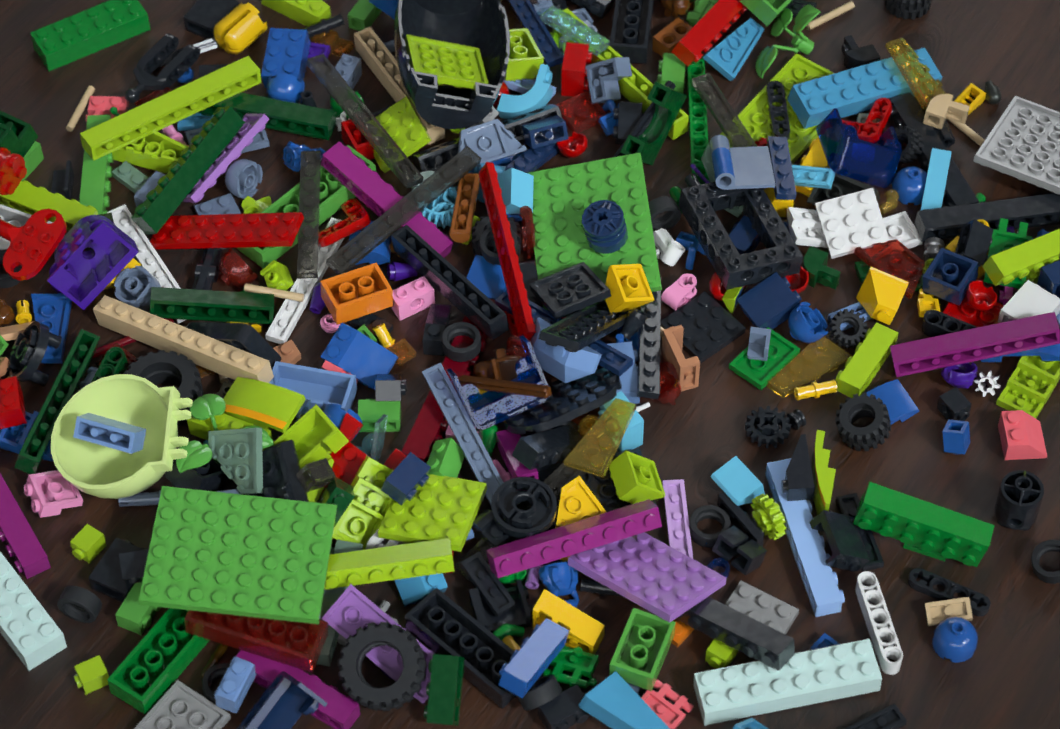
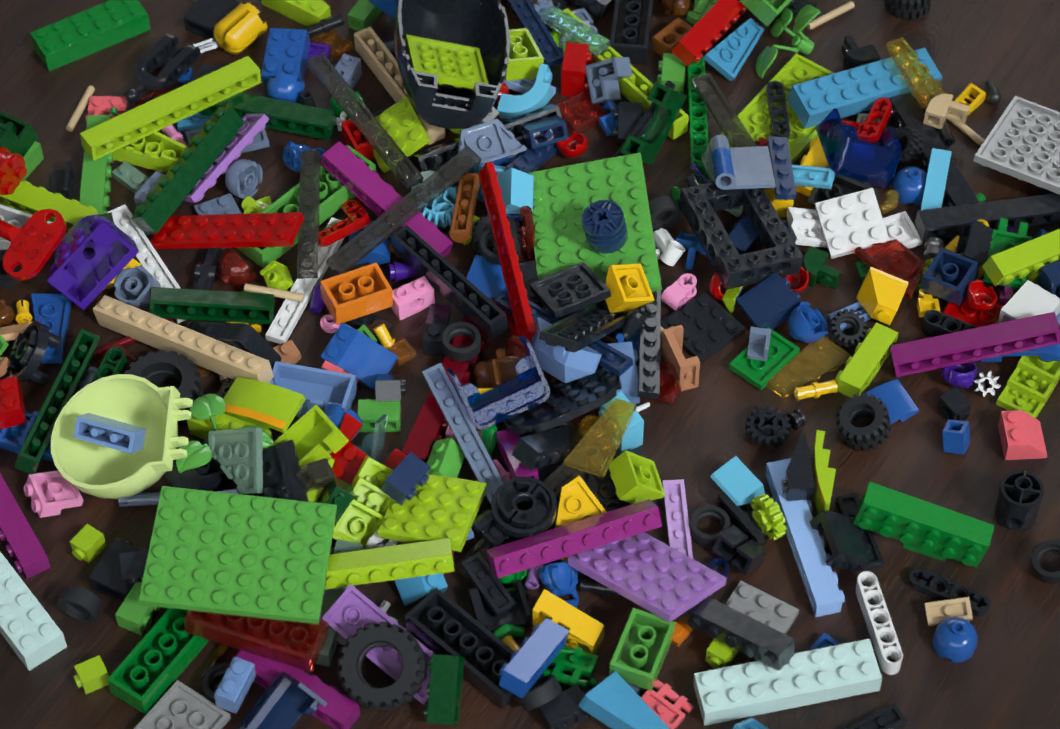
(510, 387): reddish brown axle -> none

